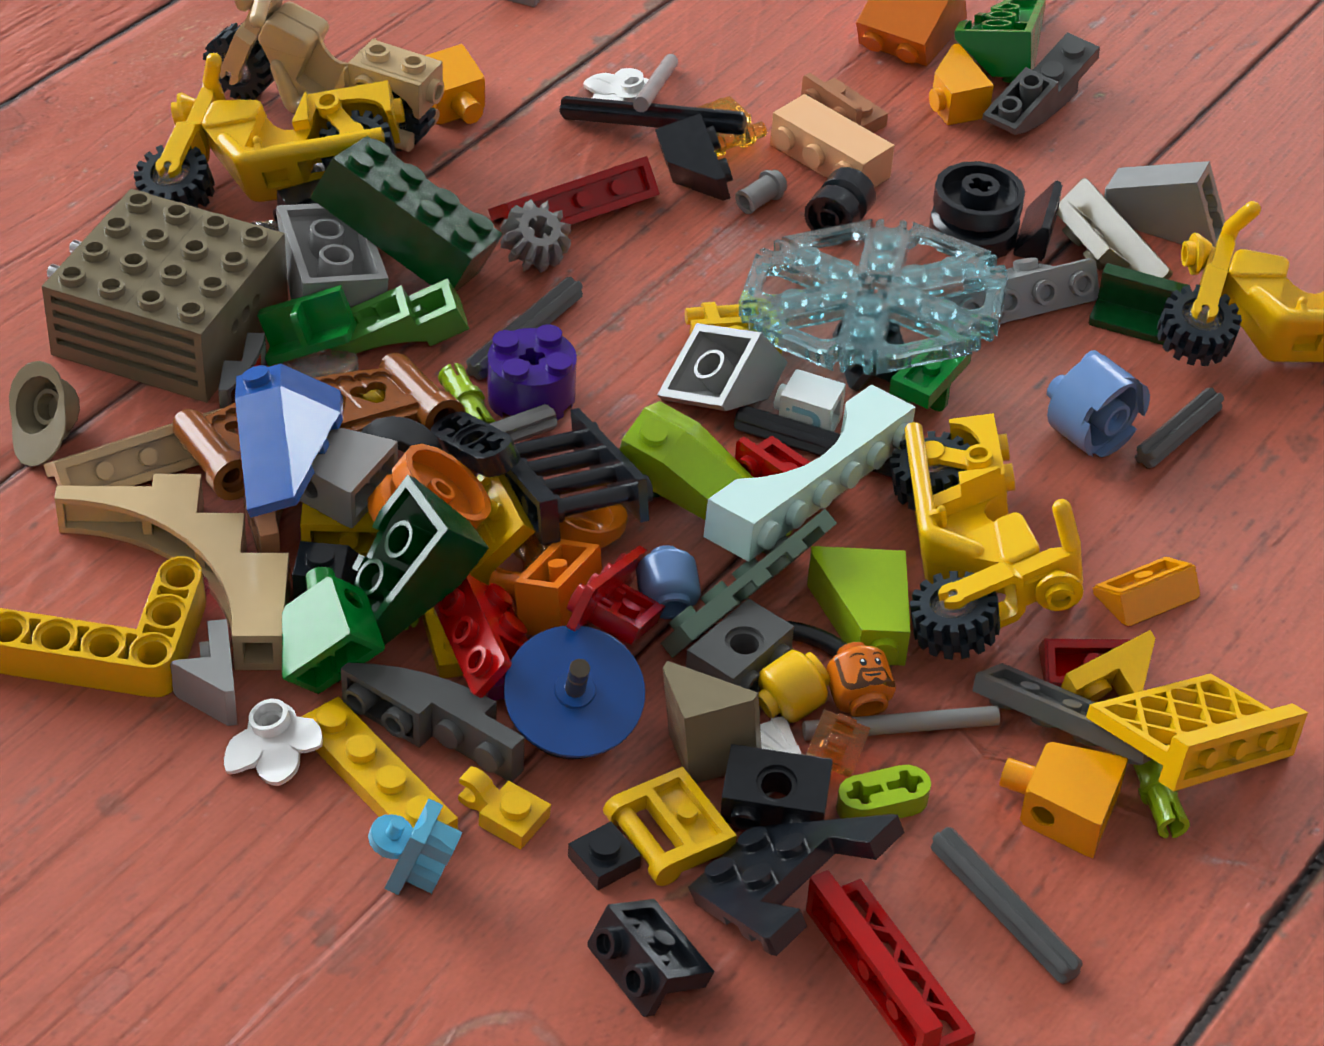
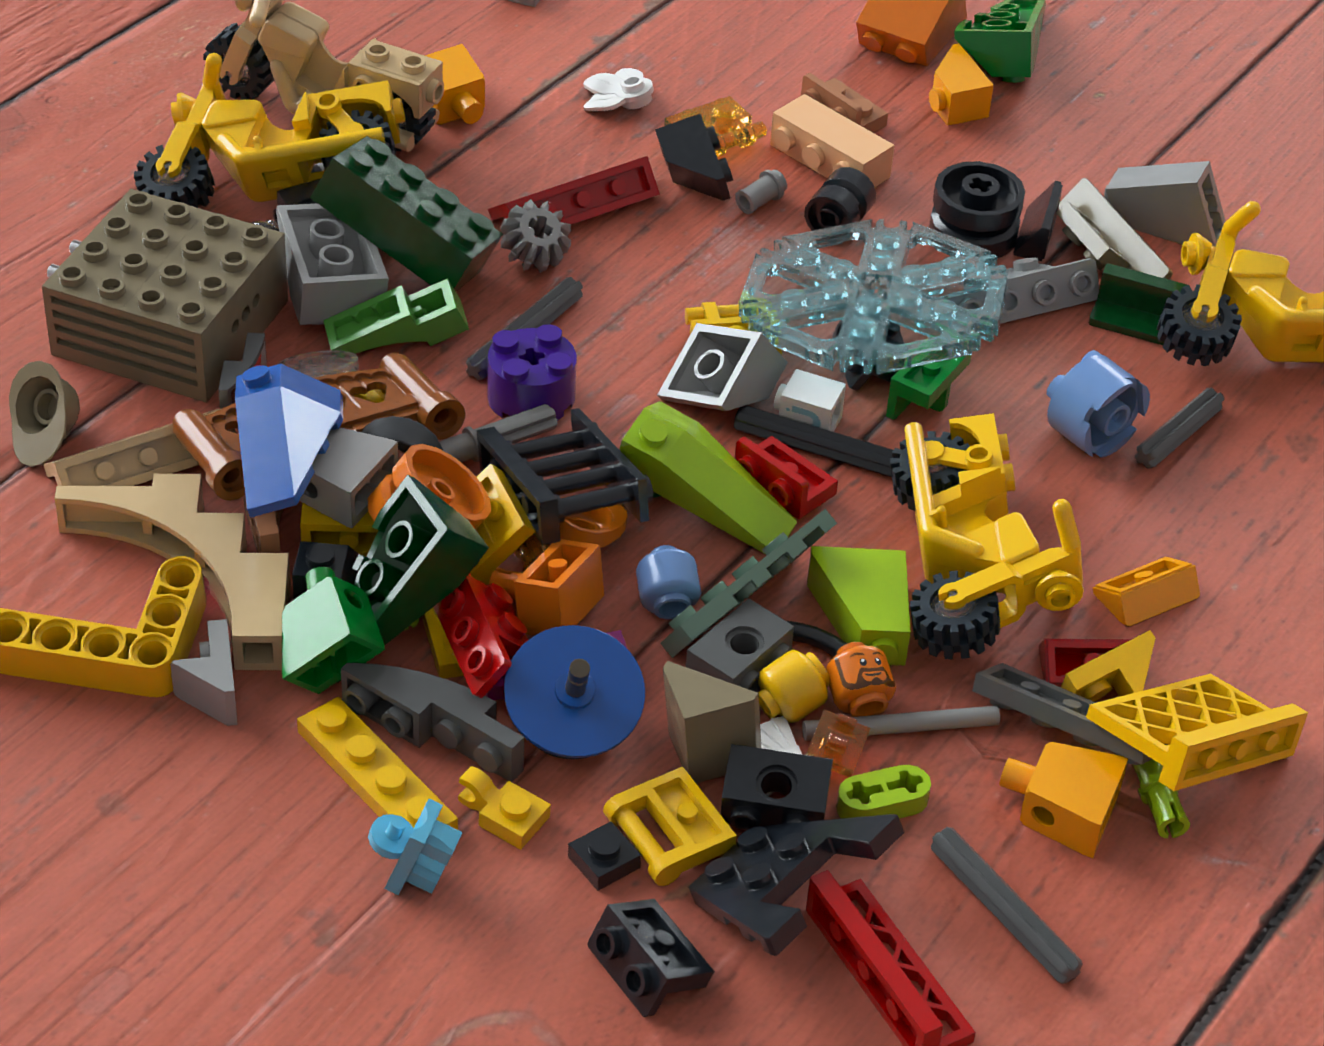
(272, 742): white plate -> none
(307, 325): green panel -> none
(464, 391): lime pin -> none
(476, 444): black beam -> none
(613, 604): red bracket -> none
(655, 83): light grey bar -> none
(655, 116): black axle -> none
(761, 510): light aqua arch -> none
(1044, 90): dark grey slope -> none

